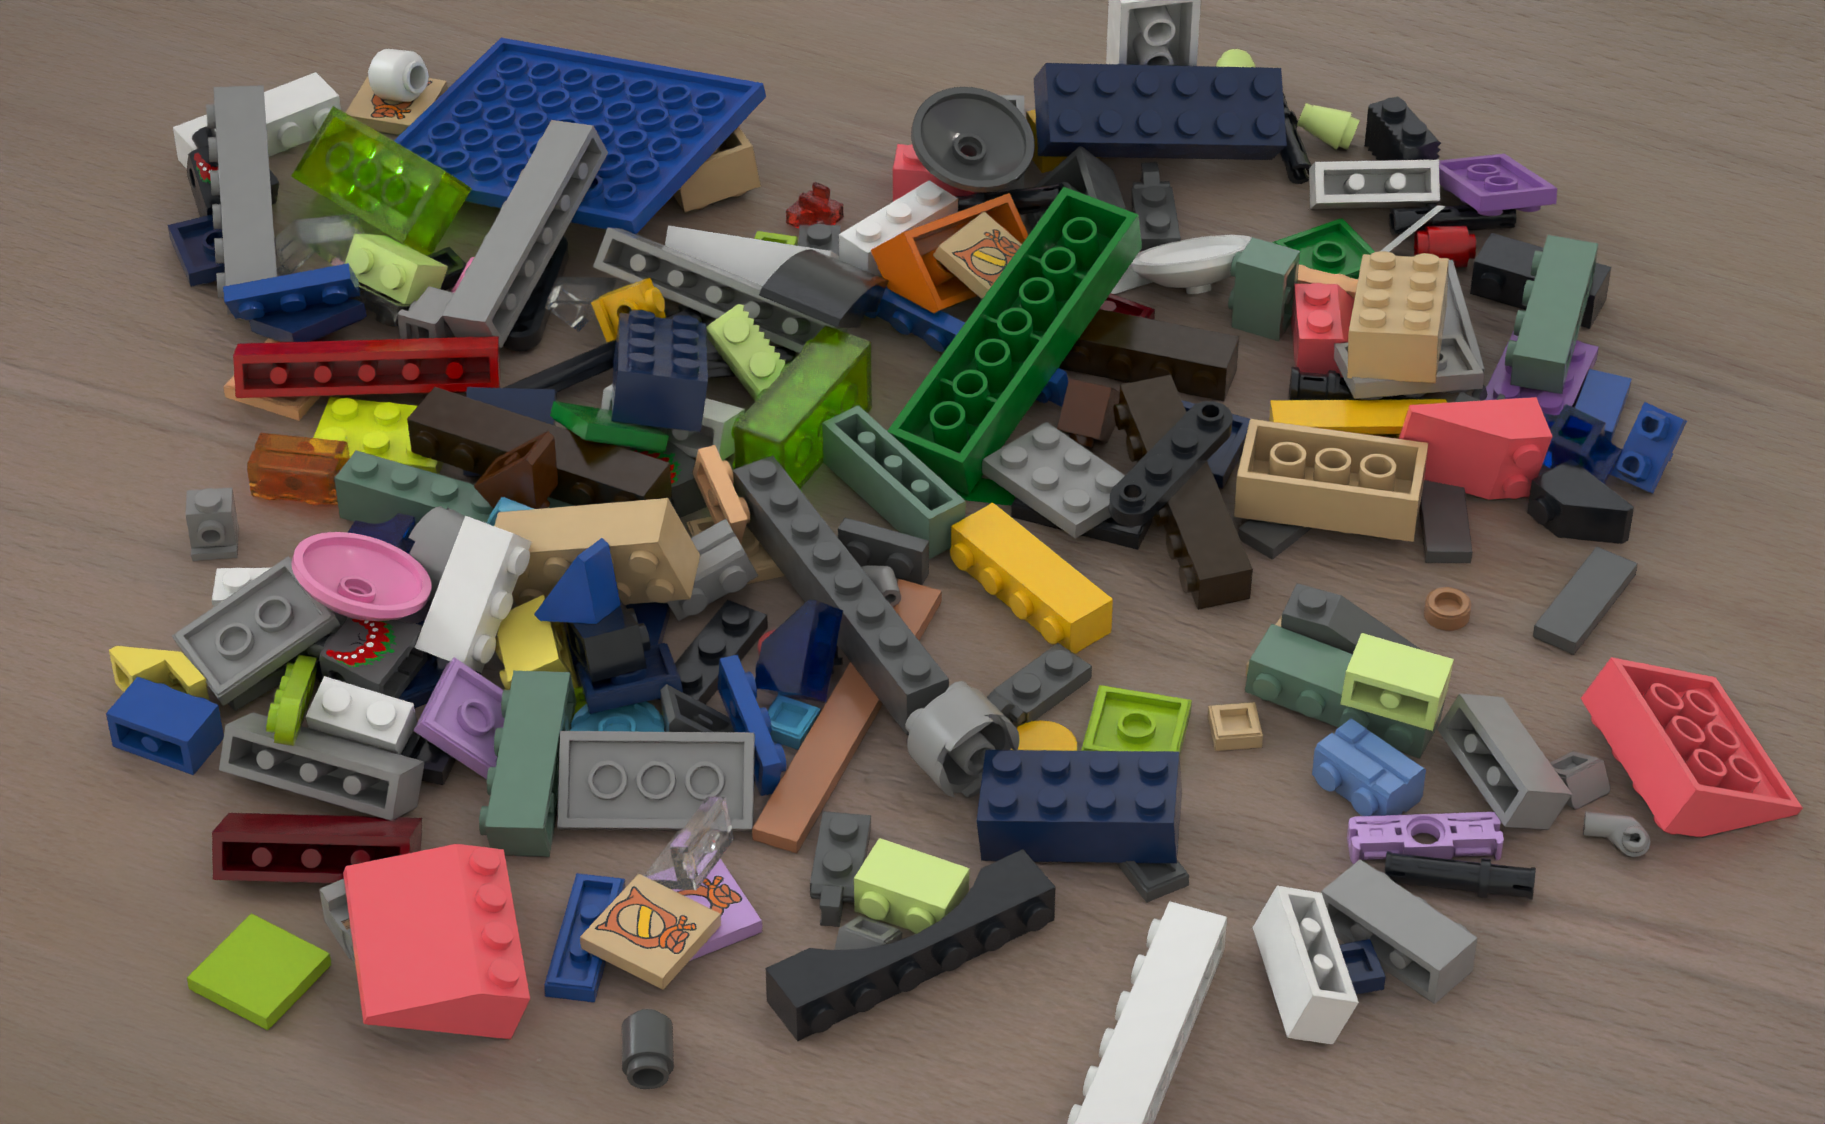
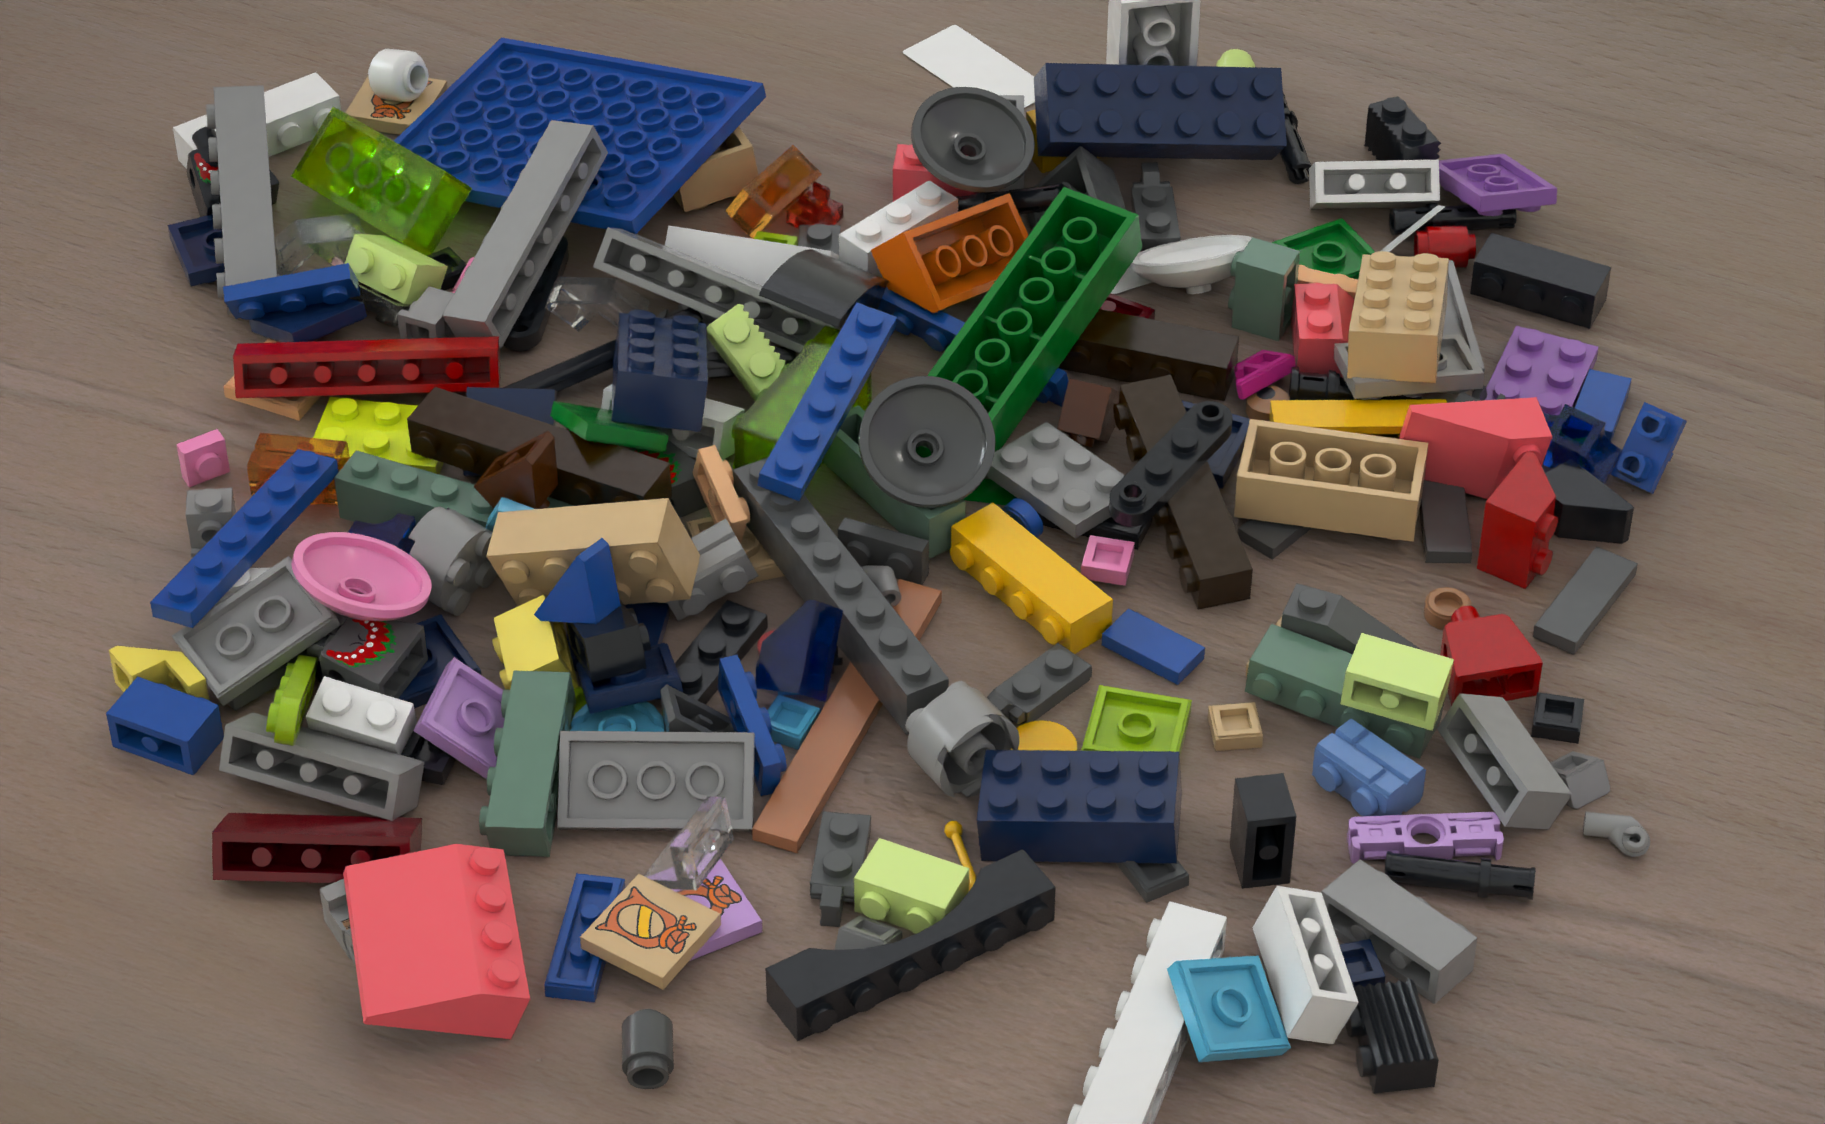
(203, 458): none -> bright pink plate
(244, 538): none -> blue plate
(259, 971): lime tile -> none
(474, 594): white brick -> none
(638, 296): yellow brick -> none
(773, 192): none -> clear orange brick
(827, 402): none -> blue plate
(930, 415): none -> dark grey dish
(954, 831): none -> yellow hinge
(968, 62): none -> white sticker
(978, 253): tan tile -> none
(1025, 515): none -> blue tile
(1107, 560): none -> bright pink plate
(1153, 646): none -> blue tile
(1228, 1008): none -> medium azure tile
(1259, 403): none -> medium nougat tile
(1261, 371): none -> dark pink tile
(1262, 830): none -> black brick
(1329, 125): yellowish green cone -> none
(1392, 1037): none -> black brick
(1489, 657): none -> red torso
(1519, 525): none -> red slope
(1552, 315): sand green brick -> none
(1557, 717): none -> black tile
(1686, 749): coral slope -> none

